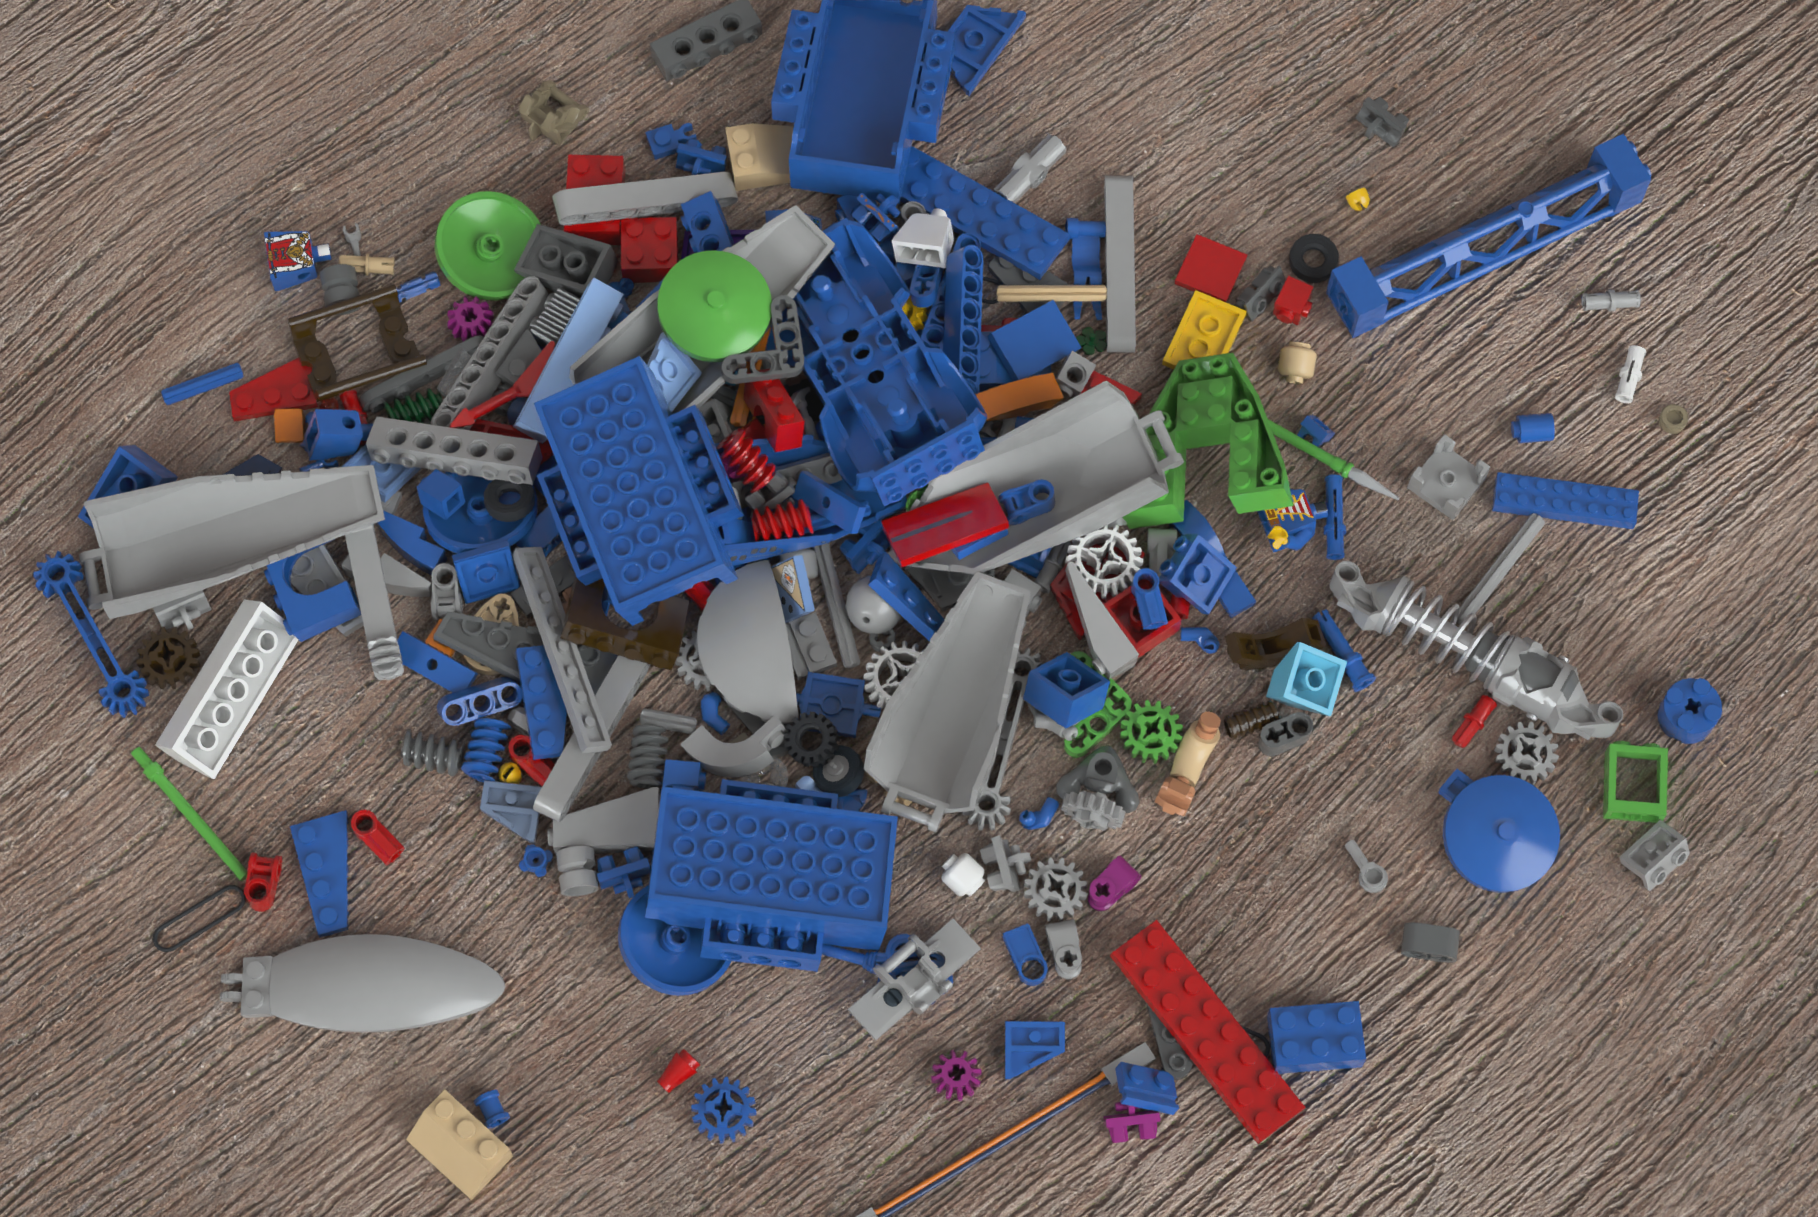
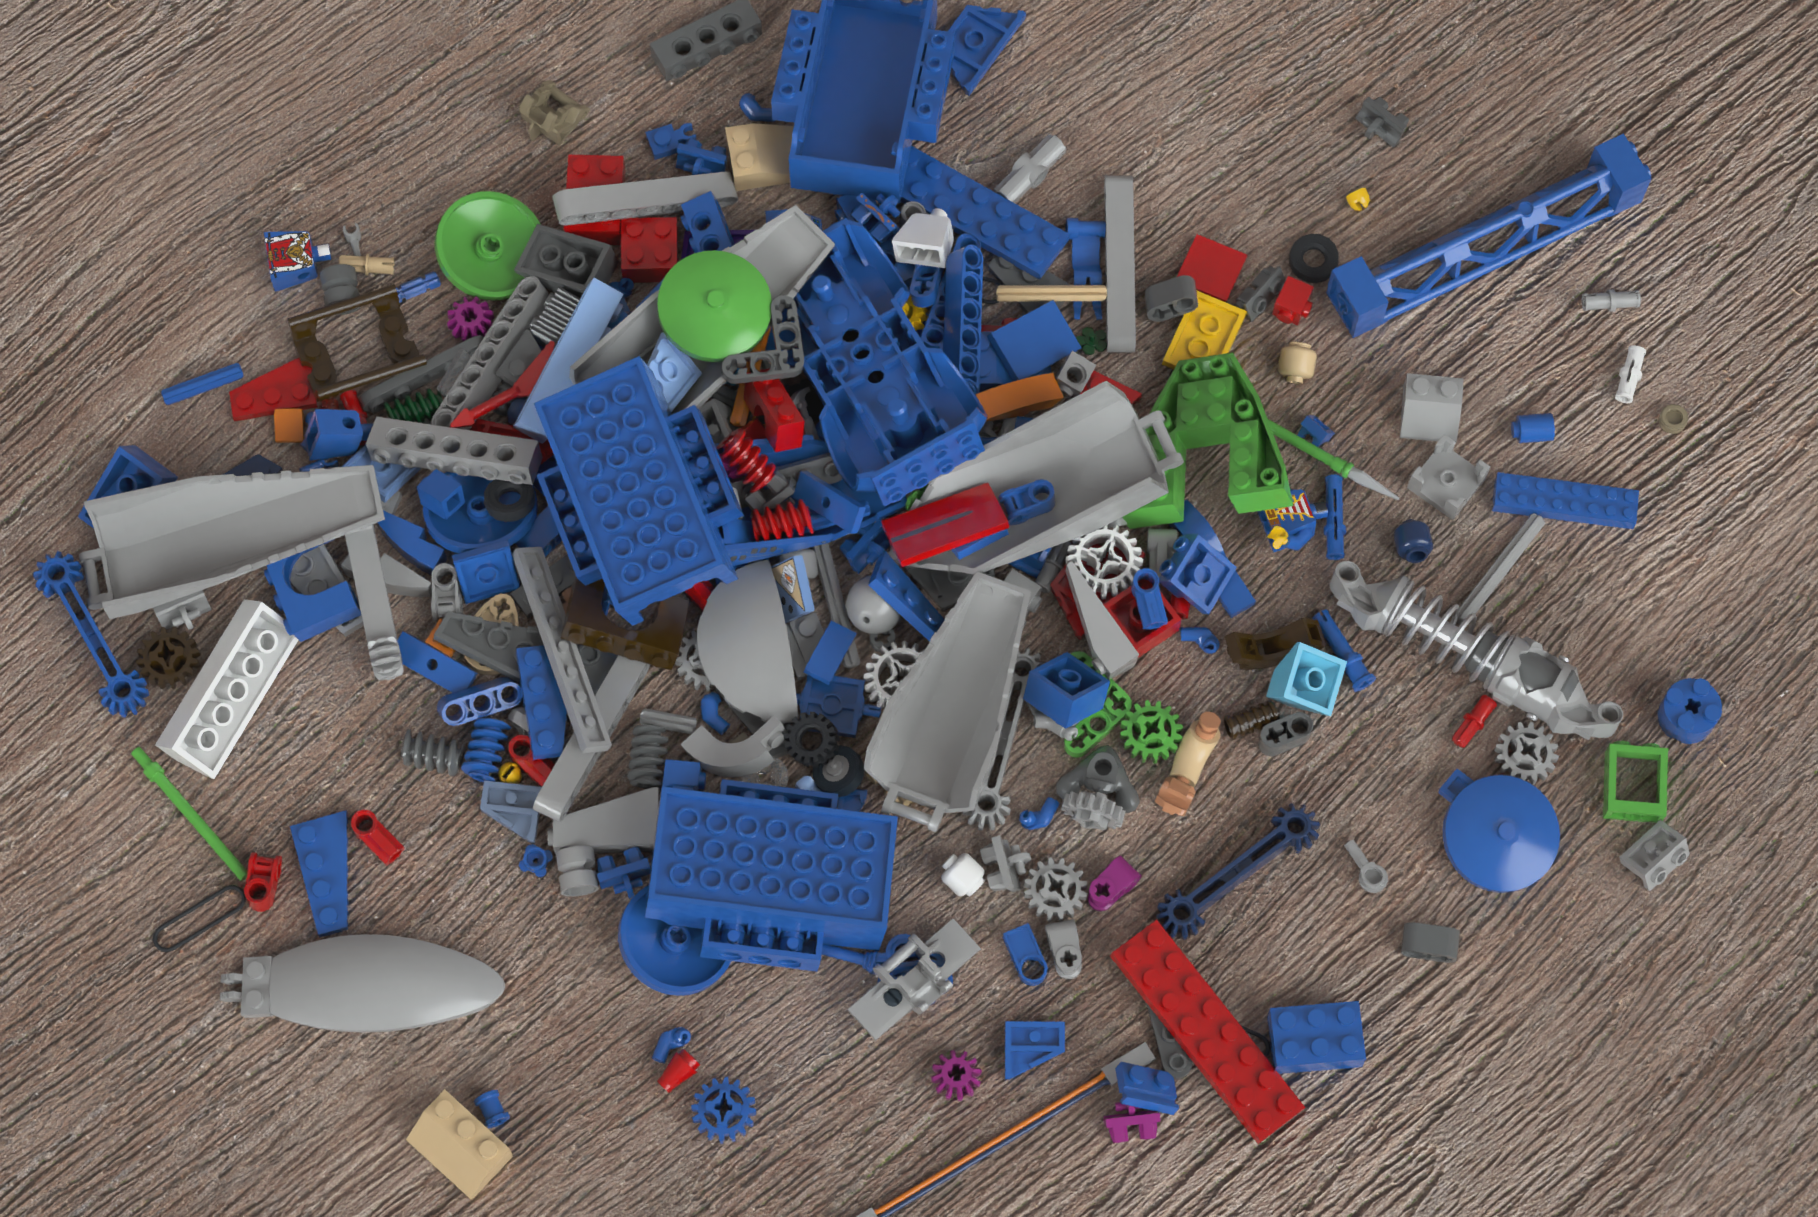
(670, 1040): none -> blue arm
(753, 110): none -> blue arm
(830, 652): none -> blue slope
(1171, 298): none -> dark grey beam
(1238, 871): none -> dark blue arm
(1413, 541): none -> dark blue head
(1431, 407): none -> light grey slope

